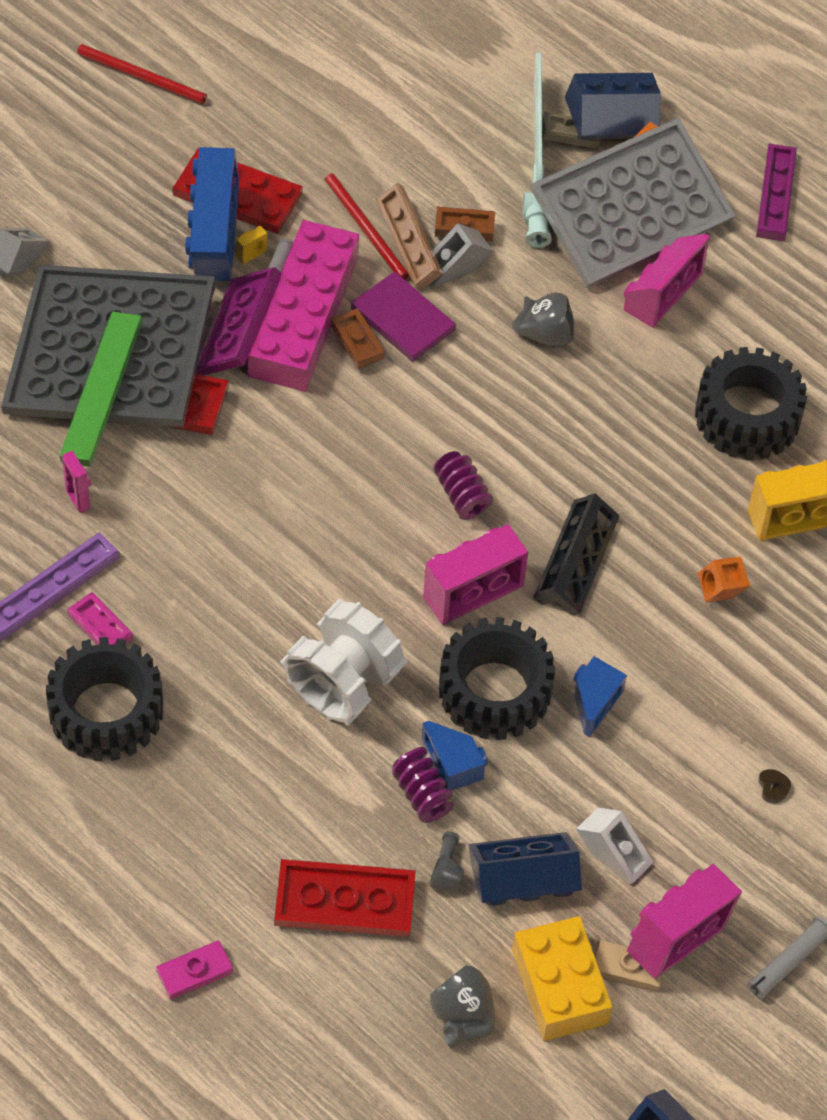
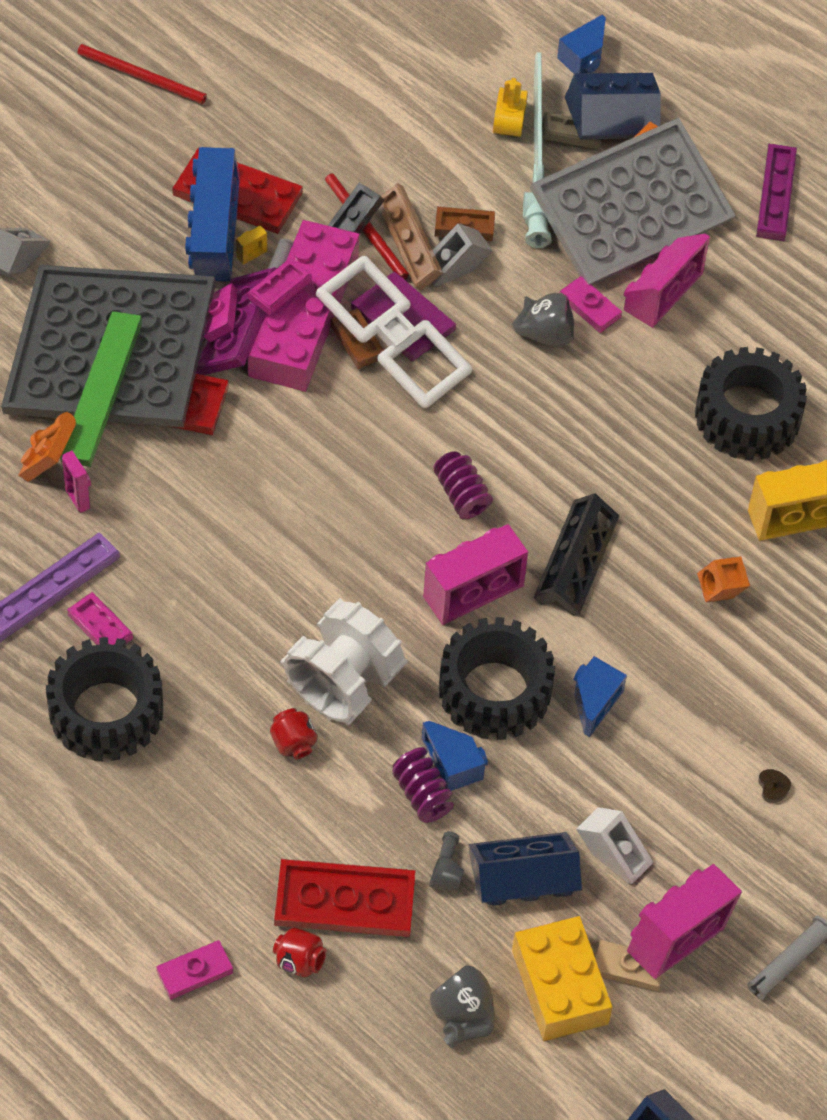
(47, 446): none -> orange plate
(221, 313): none -> dark pink plate
(279, 286): none -> dark pink plate
(293, 733): none -> red head
(299, 952): none -> red head
(357, 209): none -> plate
(394, 331): none -> white bar
(510, 109): none -> yellow beam
(583, 47): none -> blue slope
(591, 304): none -> dark pink plate

